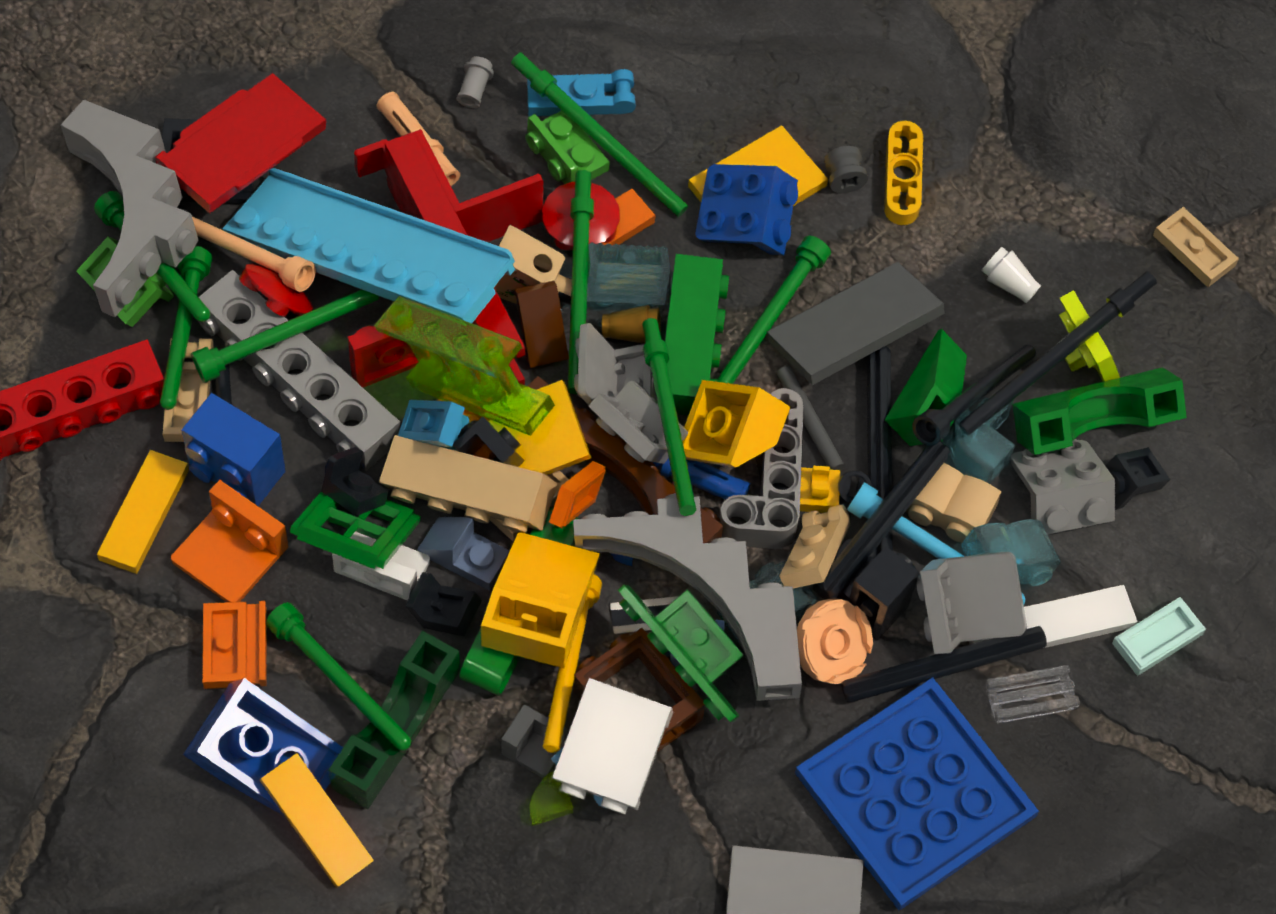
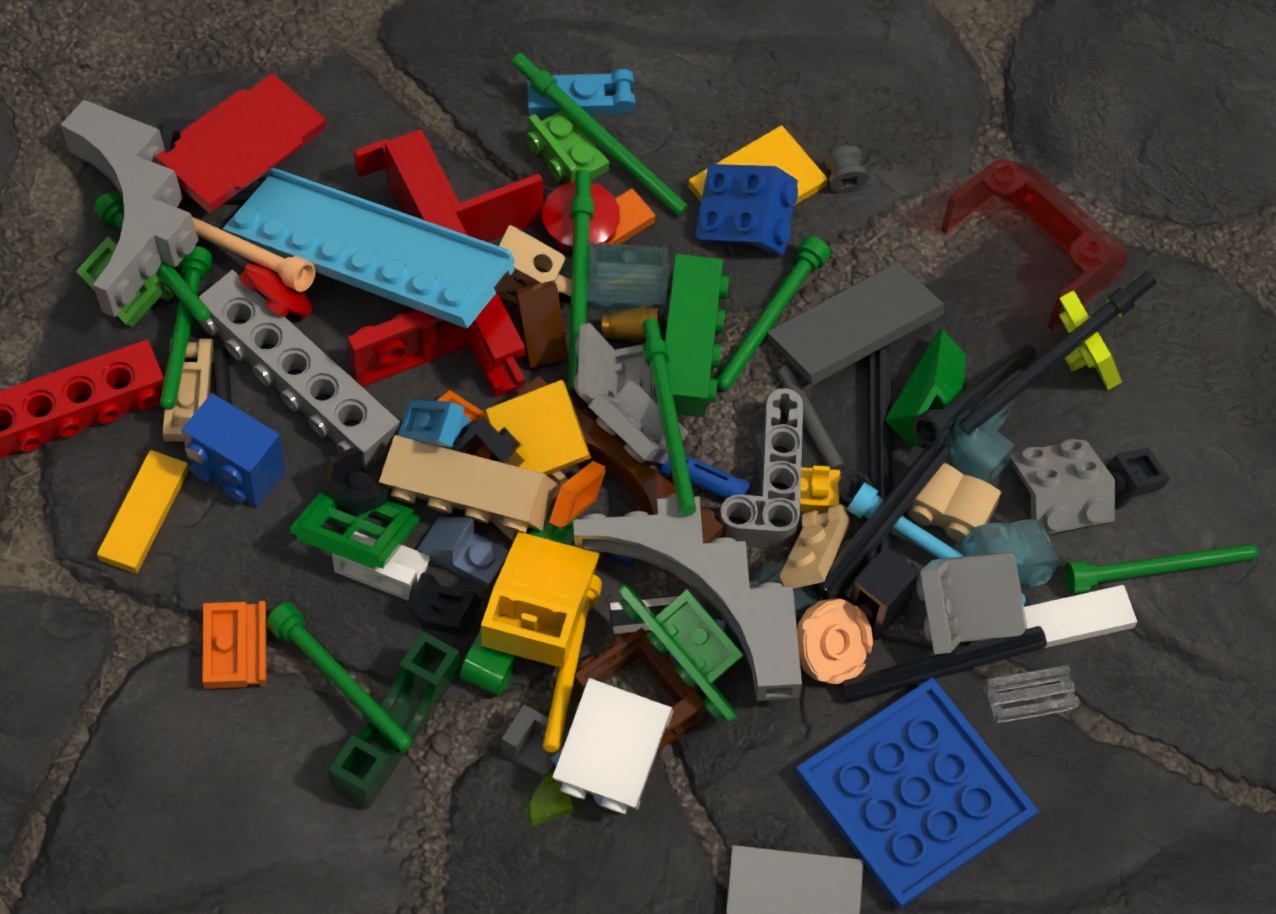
(212, 361): green piece -> none
(231, 545): orange bracket -> none
(252, 736): blue slope -> none
(316, 820): yellow tile -> none
(406, 123): light nougat pin -> none
(465, 365): clear neon green fence -> none
(477, 74): light grey pin -> none
(732, 423): yellow slope -> none
(894, 185): yellow beam -> none
(1011, 275): white cone -> none
(1083, 576): none -> green piece
(1089, 245): none -> clear red windscreen
(1136, 399): green arch -> none
(1158, 636): light aqua tile -> none
(1195, 247): tan plate -> none

